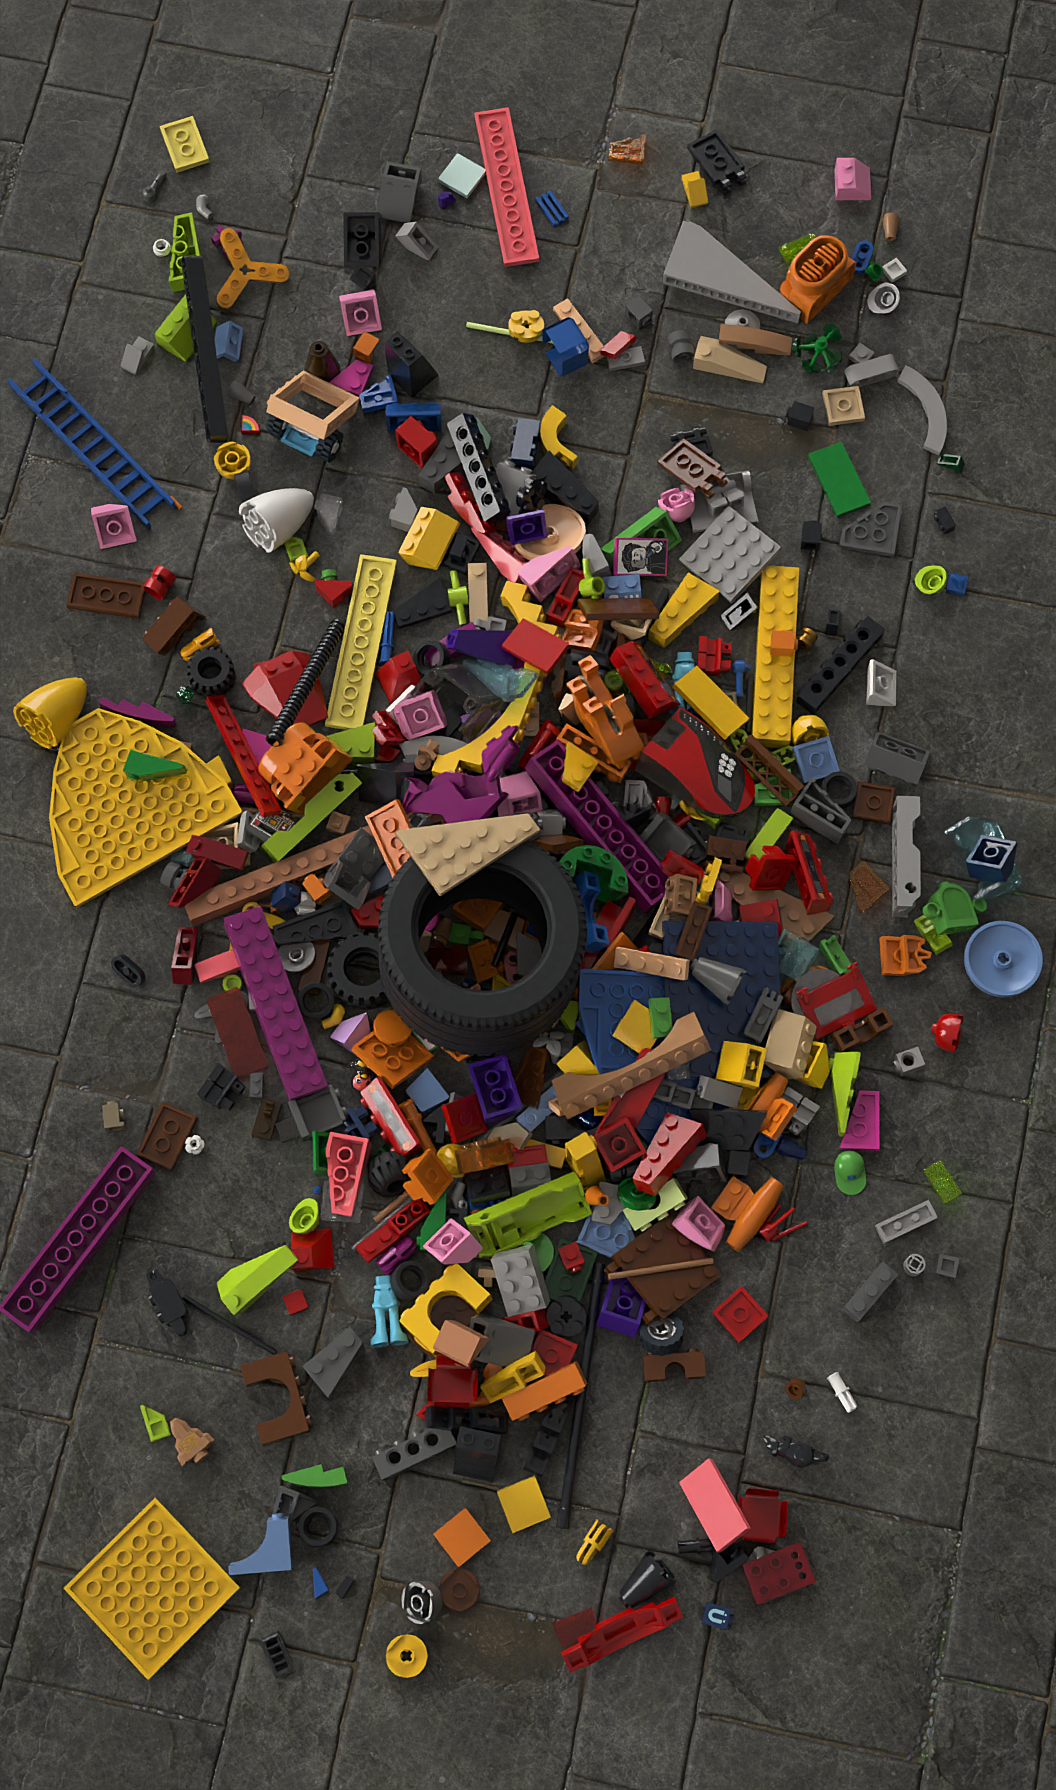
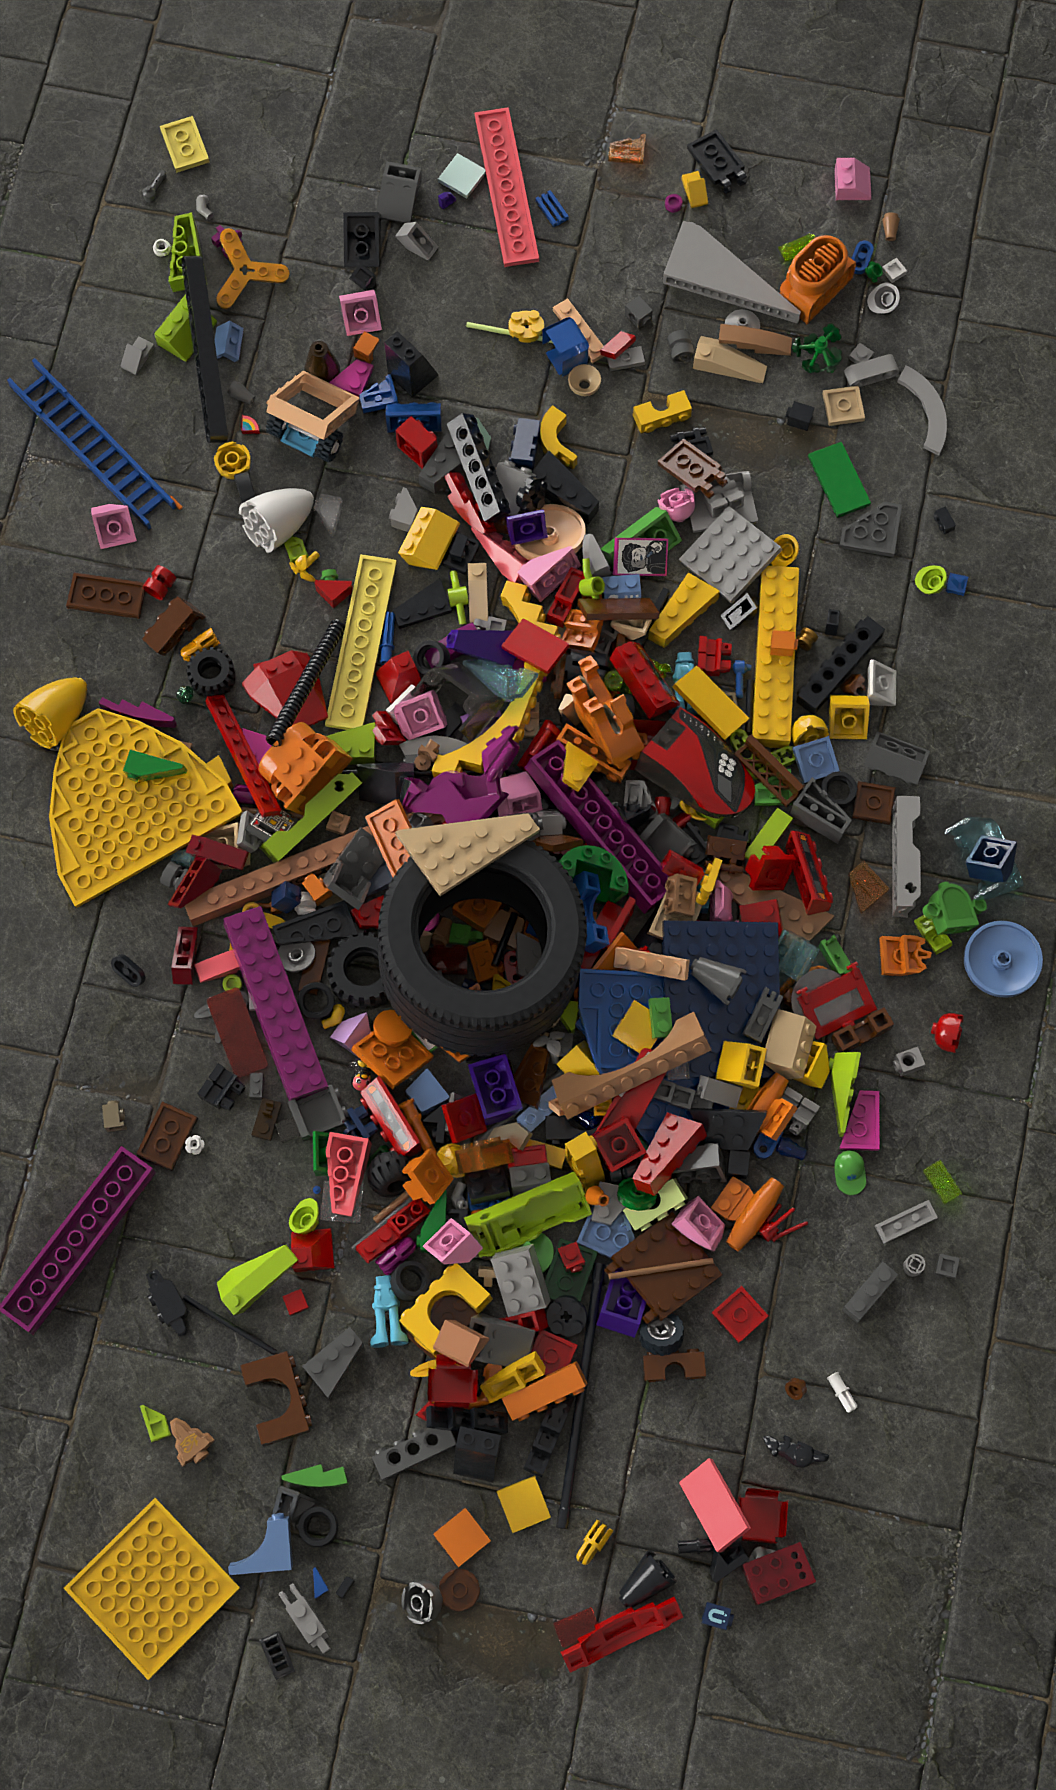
(306, 1620): none -> light grey hinge
(387, 754): red tile -> none
(394, 1656): yellow plate -> none
(584, 373): none -> tan piece
(649, 418): none -> yellow arch
(673, 203): none -> magenta tile
(693, 931): reddish brown tile -> none
(789, 550): none -> yellow piece
(811, 535): black brick -> none
(848, 717): none -> yellow slope
(852, 683): none -> reddish brown tile
(952, 462): dark green piece -> none

